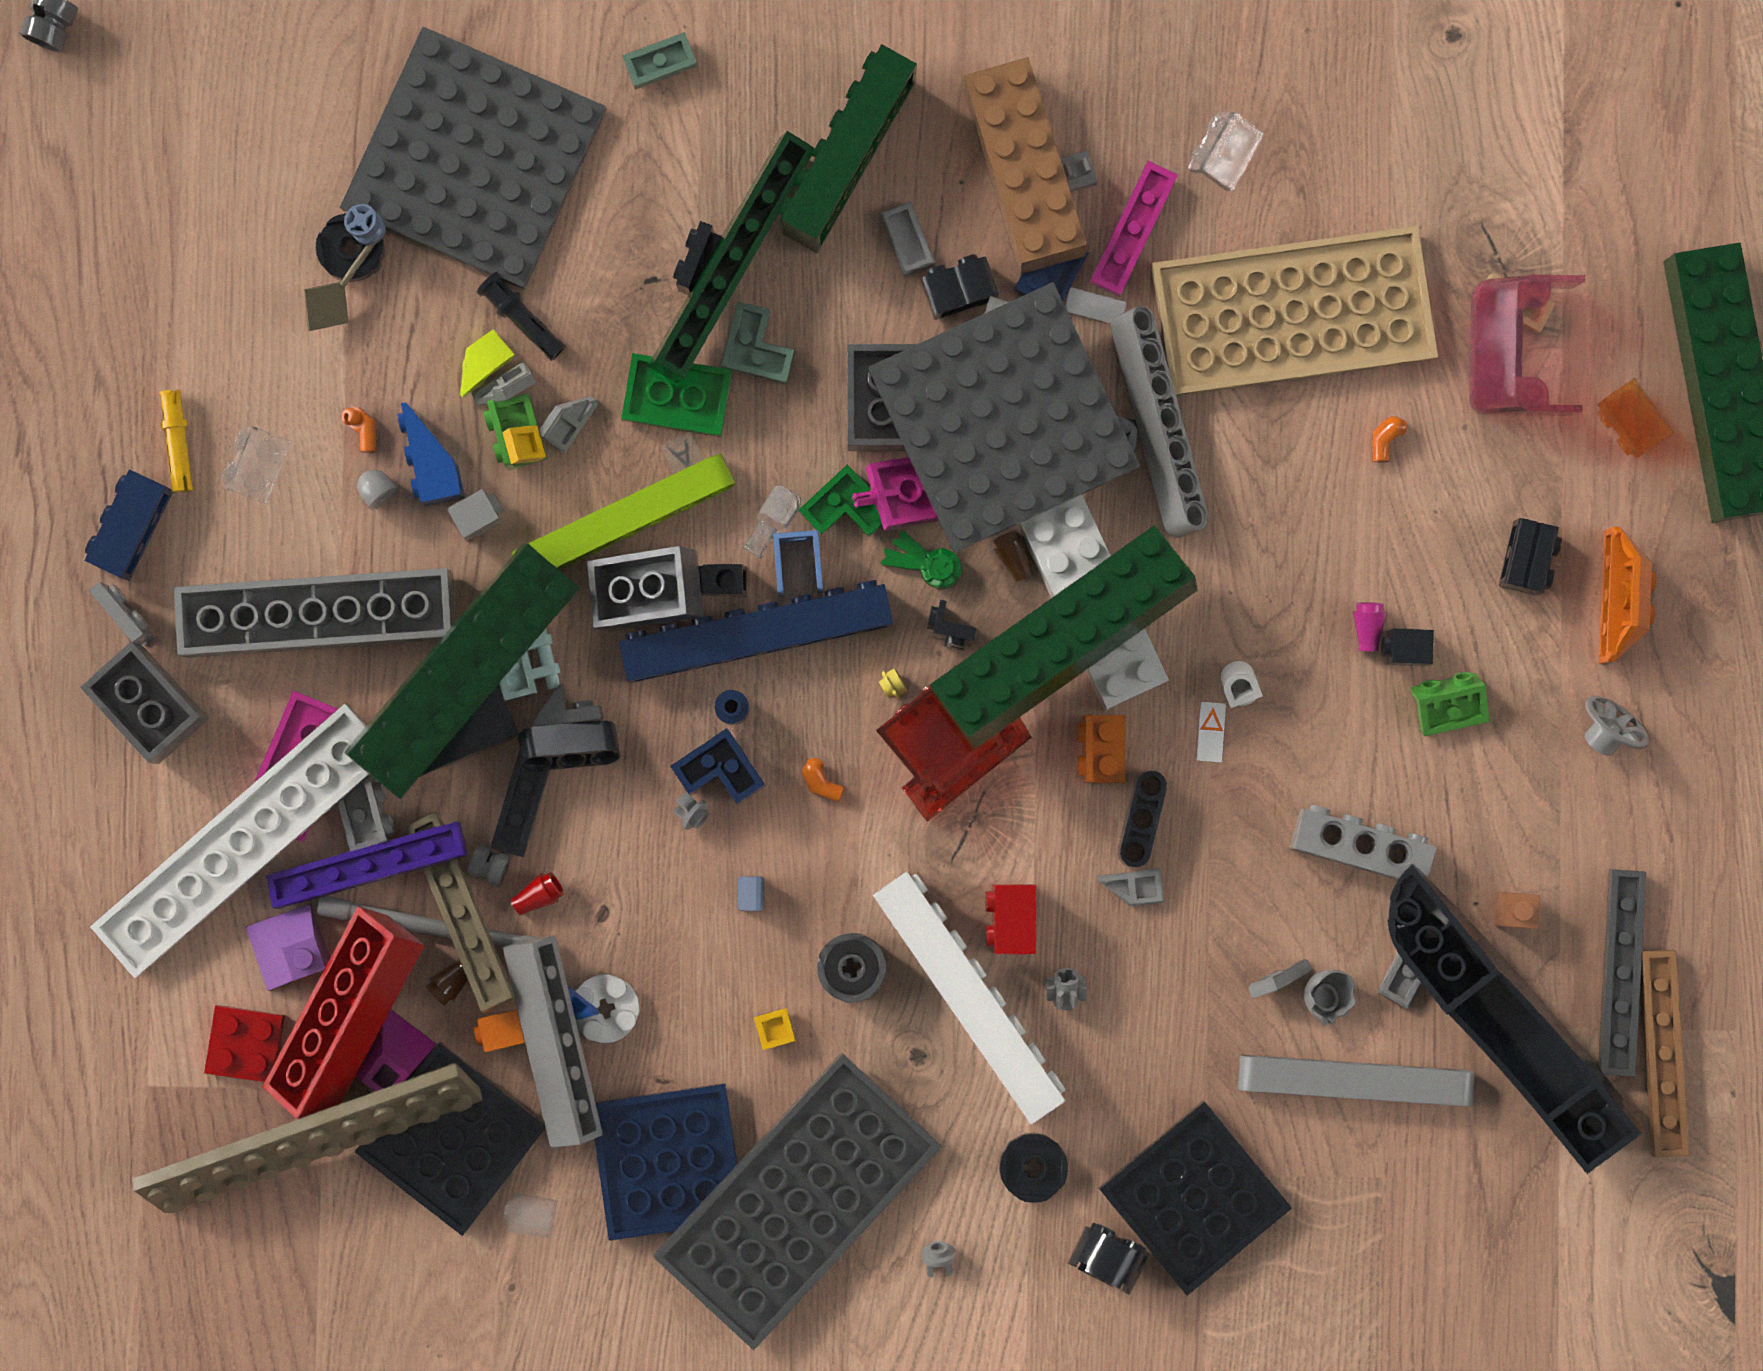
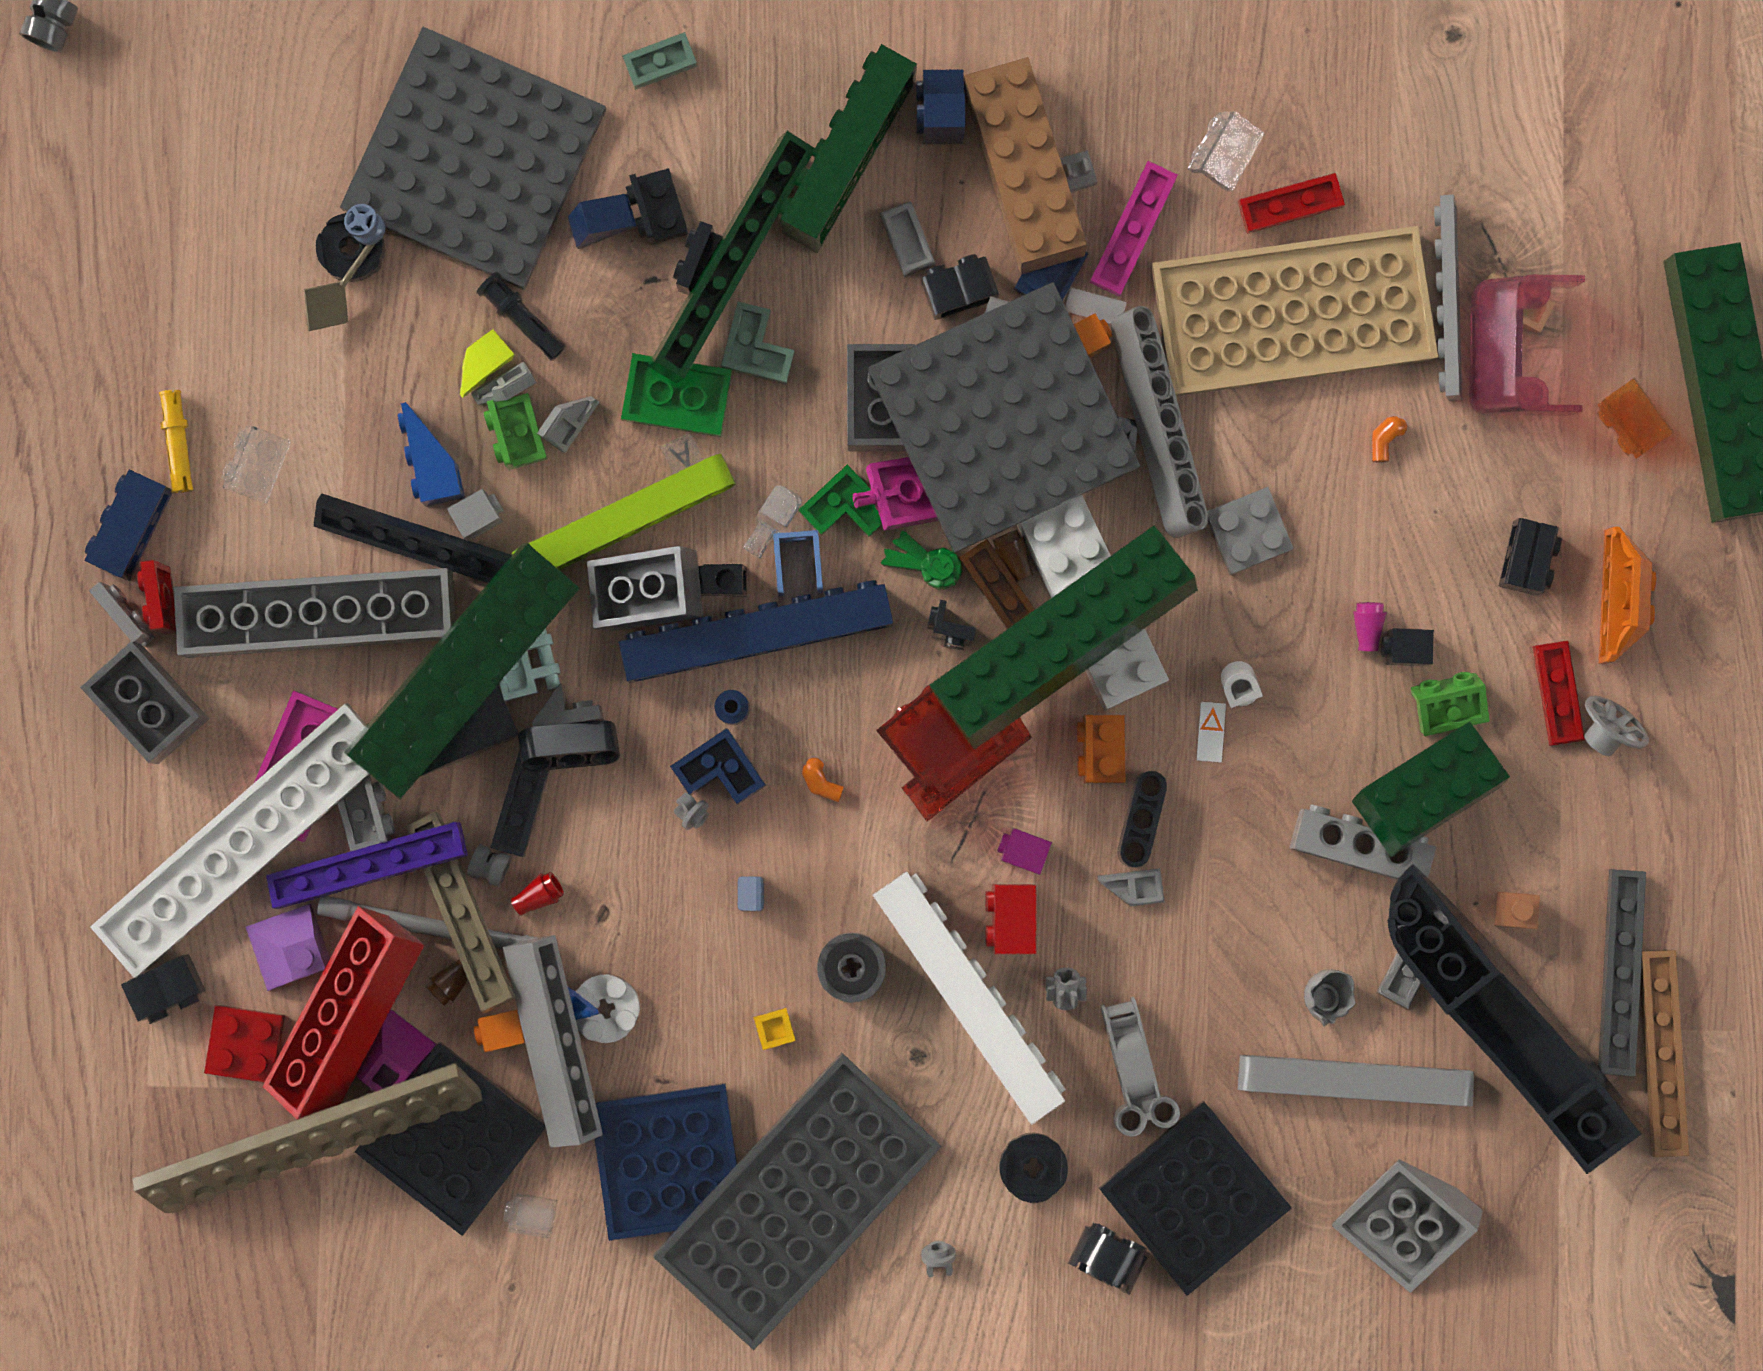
(157, 583): none -> red plate
(164, 988): none -> black brick
(364, 426): orange arm -> none
(375, 488): light grey piece -> none
(408, 538): none -> black plate
(524, 444): yellow plate -> none
(600, 219): none -> dark blue slope
(658, 205): none -> black bracket
(893, 684): light yellow plate -> none
(943, 108): none -> dark blue brick
(996, 583): none -> reddish brown plate
(1024, 850): none -> magenta brick
(1094, 334): none -> orange brick
(1134, 1068): none -> light grey piece
(1249, 531): none -> light grey plate
(1279, 979): light grey tile -> none
(1291, 203): none -> red plate
(1409, 1223): none -> light grey slope
(1430, 789): none -> dark green brick
(1448, 283): none -> light grey plate
(1558, 693): none -> red tile

